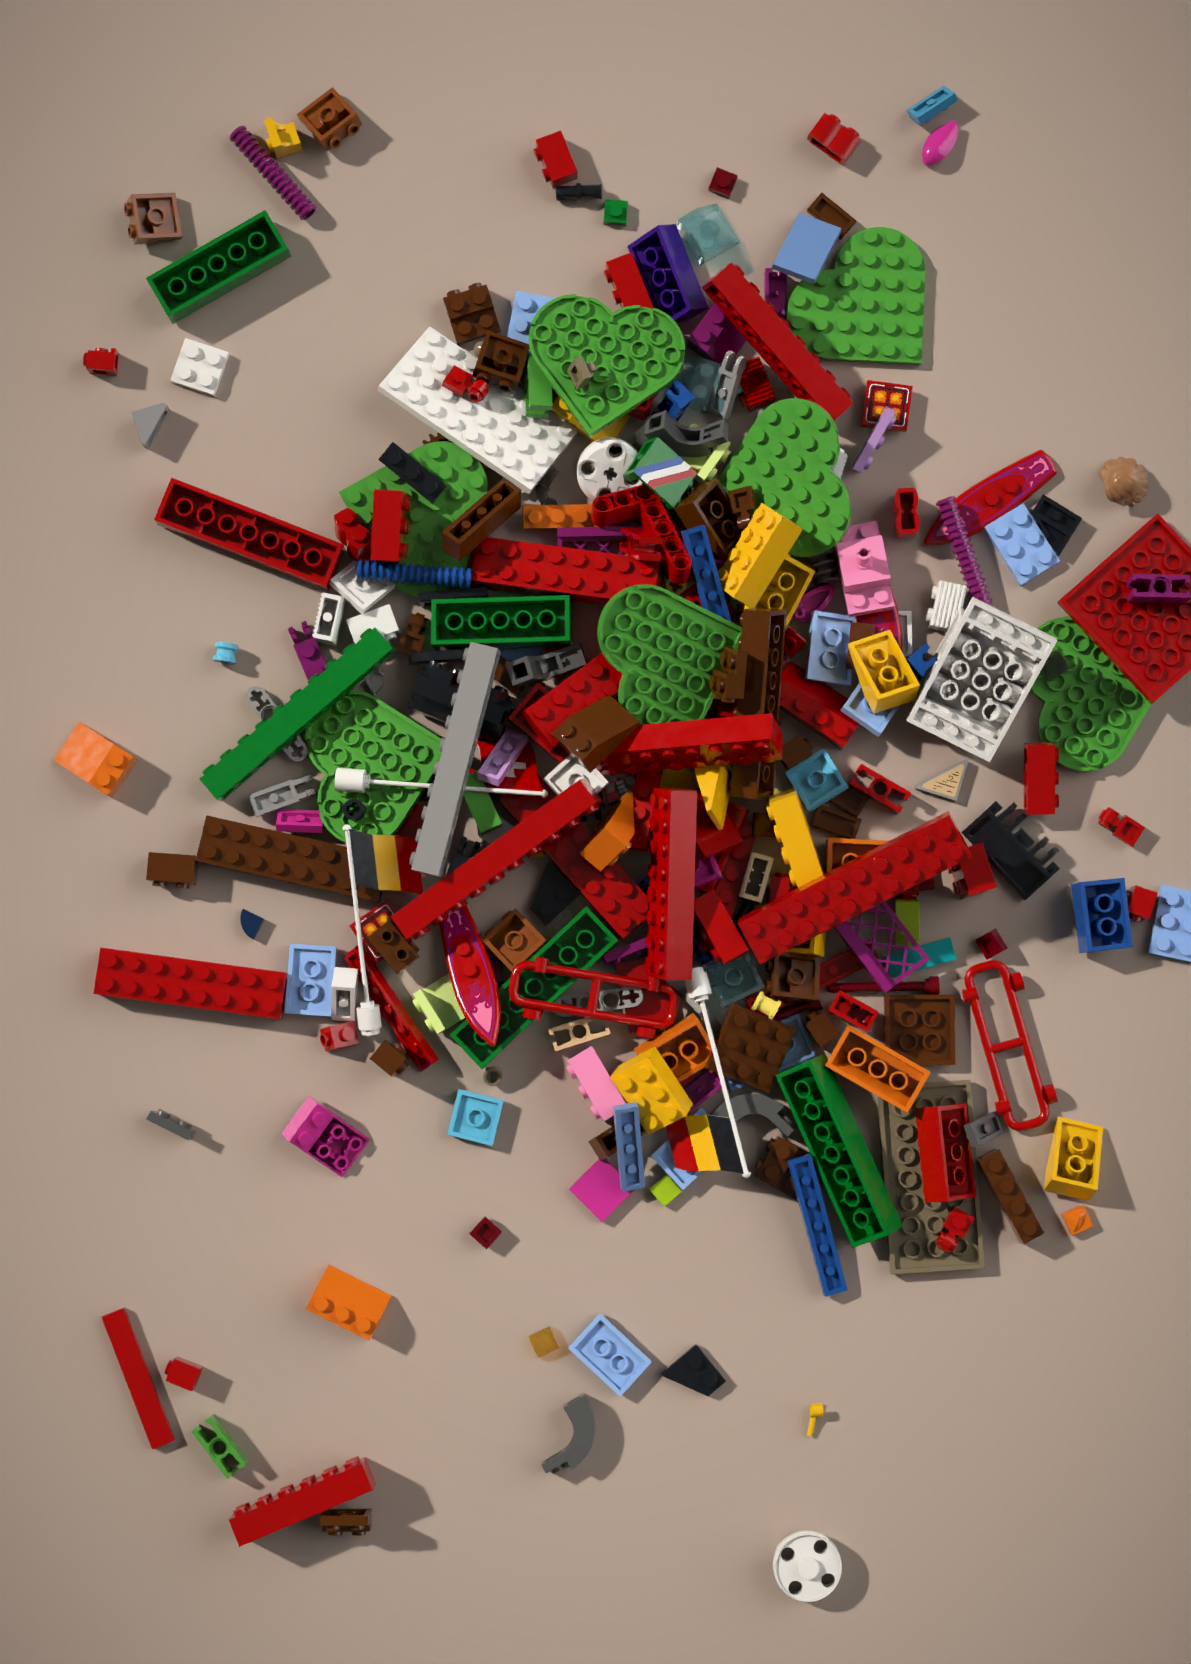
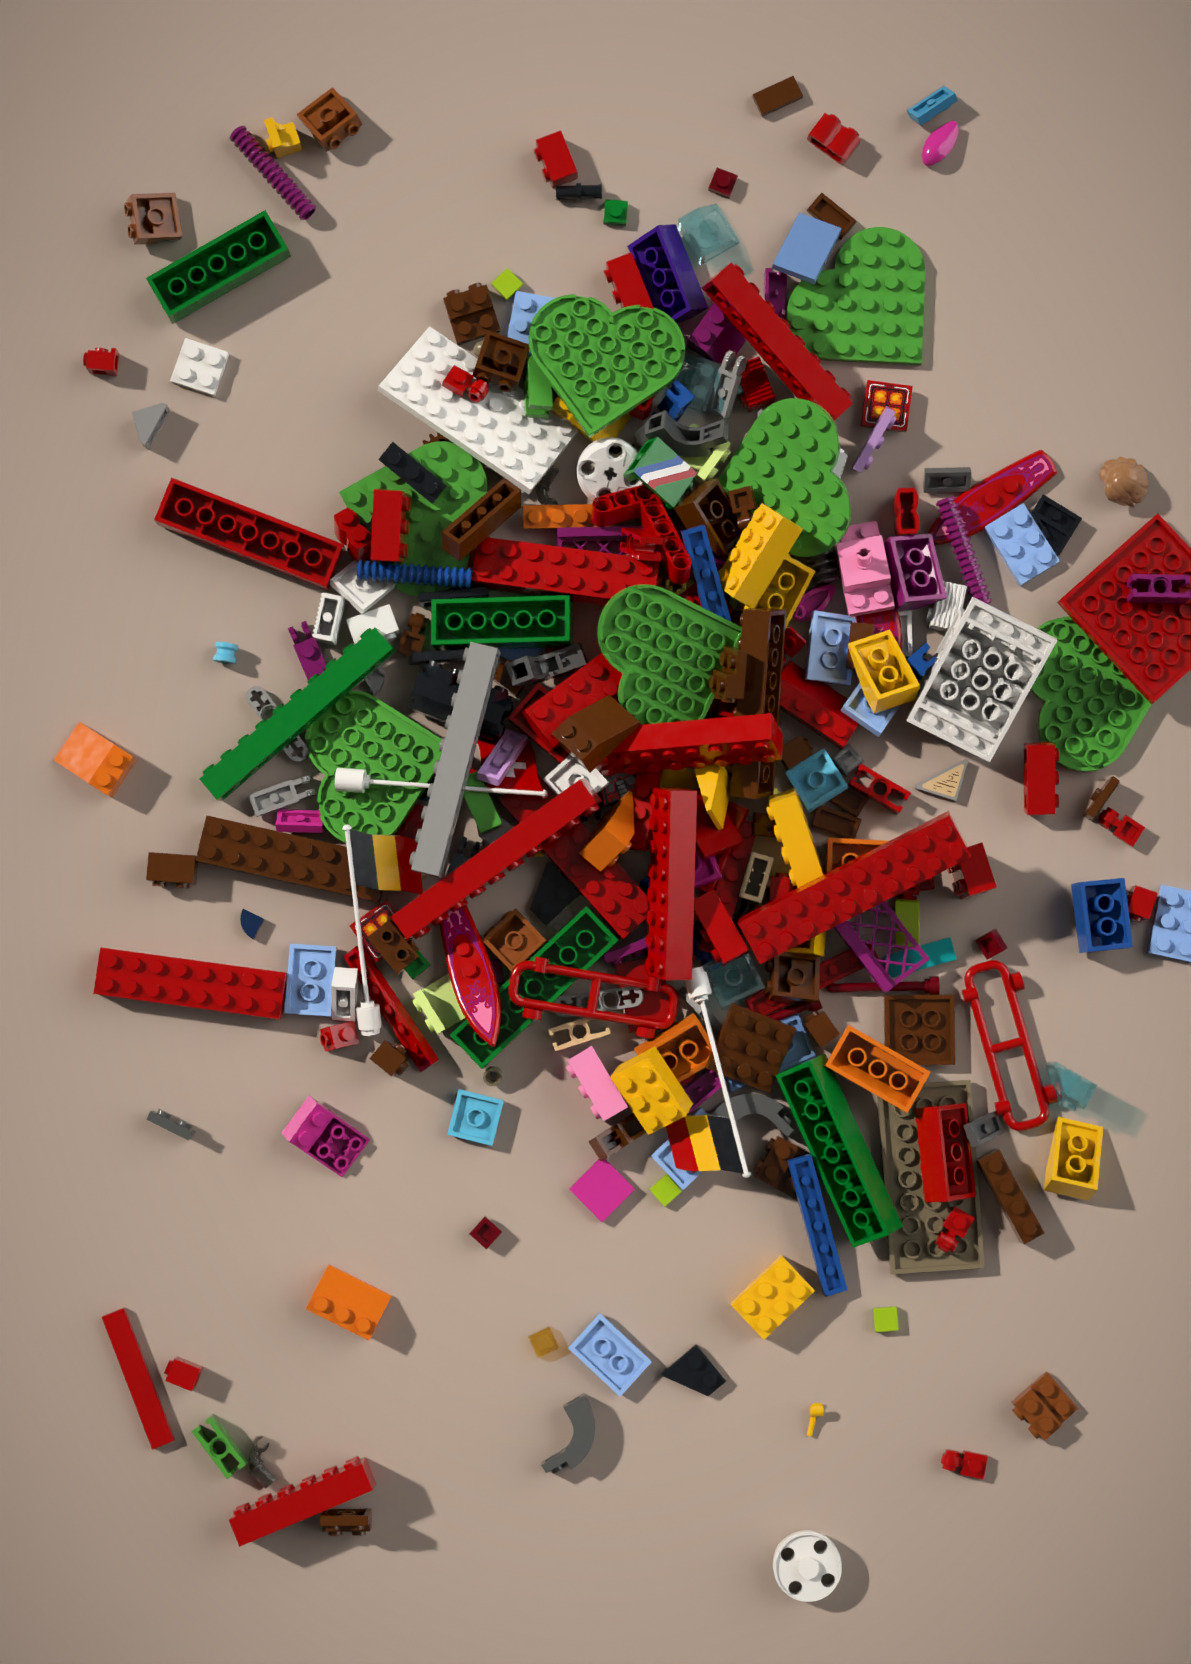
(256, 1464): none -> clear smoke piece
(350, 804): black bush -> none
(417, 966): none -> green plate
(507, 284): none -> lime tile
(581, 372): dark tan tile -> none
(629, 1146): medium blue plate -> none
(766, 1005): light yellow bush -> none
(772, 1297): none -> yellow brick
(777, 96): none -> reddish brown tile
(847, 760): none -> flat silver tile
(853, 1011): red torso -> none
(885, 1319): none -> lime tile
(914, 571): none -> magenta slope
(947, 479): none -> dark grey plate
(971, 1463): none -> red plate
(1009, 851): black hinge -> none
(1043, 1406): none -> dark orange plate
(1055, 665): clear smoke tile -> none
(1070, 1087): none -> clear light blue slope
(1077, 1219): orange tile -> none
(1100, 797): none -> reddish brown plate

